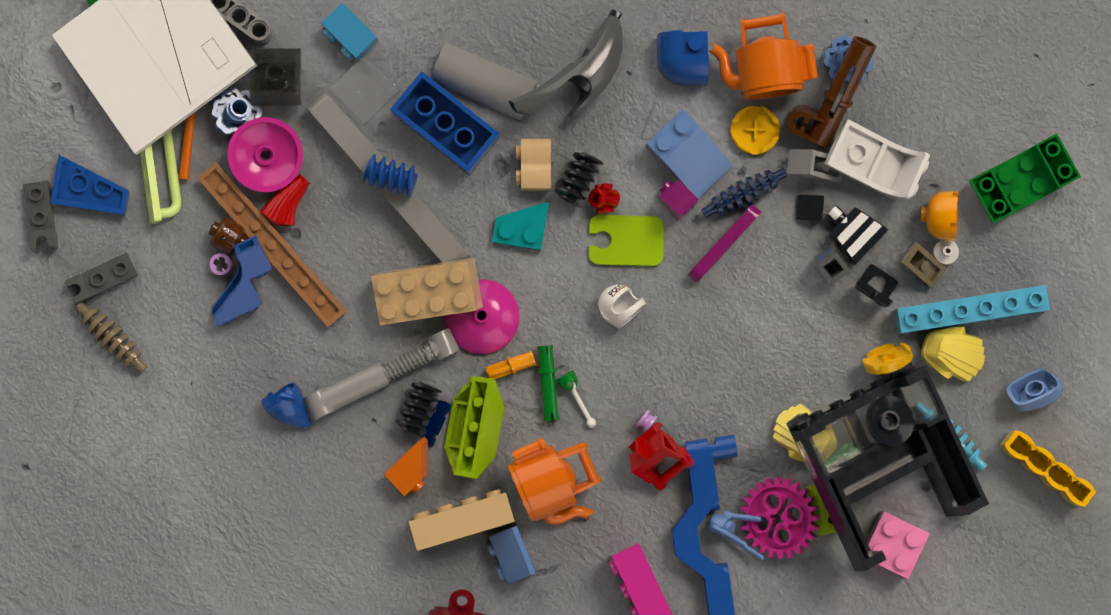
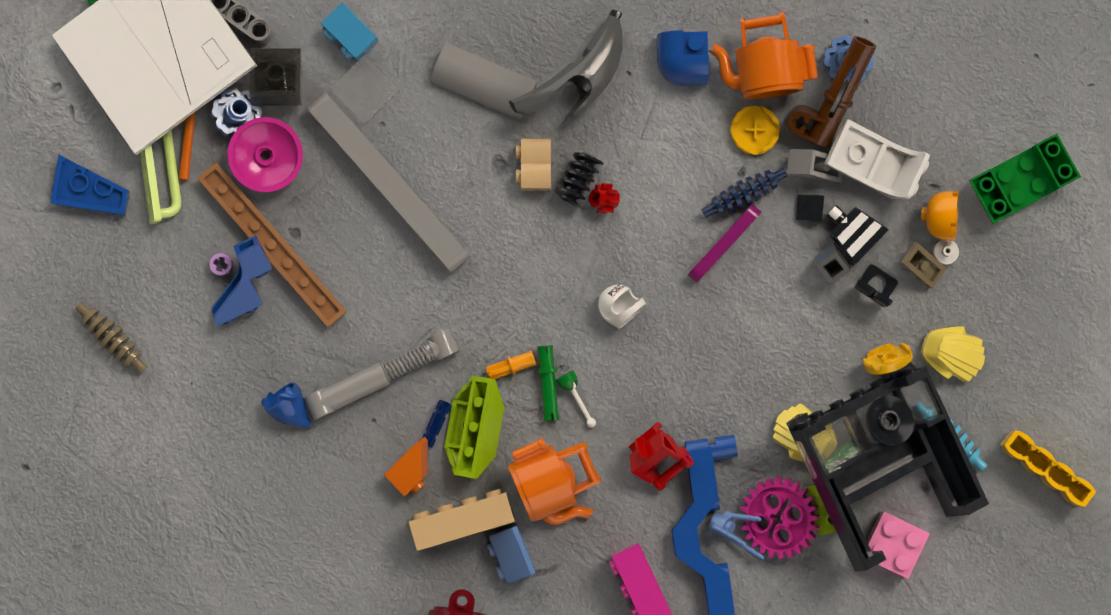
(40, 215): dark grey plate -> none
(102, 277): dark grey plate -> none
(226, 235): reddish brown head -> none
(283, 205): red piece -> none
(390, 175): blue piece -> none
(418, 407): black piece -> none
(427, 291): tan brick -> none
(445, 123): blue brick -> none
(494, 331): dark pink dish -> none
(522, 228): teal wing -> none
(633, 240): lime piece -> none
(646, 421): lavender bush -> none
(677, 199): magenta slope -> none
(689, 154): medium blue slope -> none
(971, 309): medium azure brick -> none
(1034, 390): medium blue piece -> none

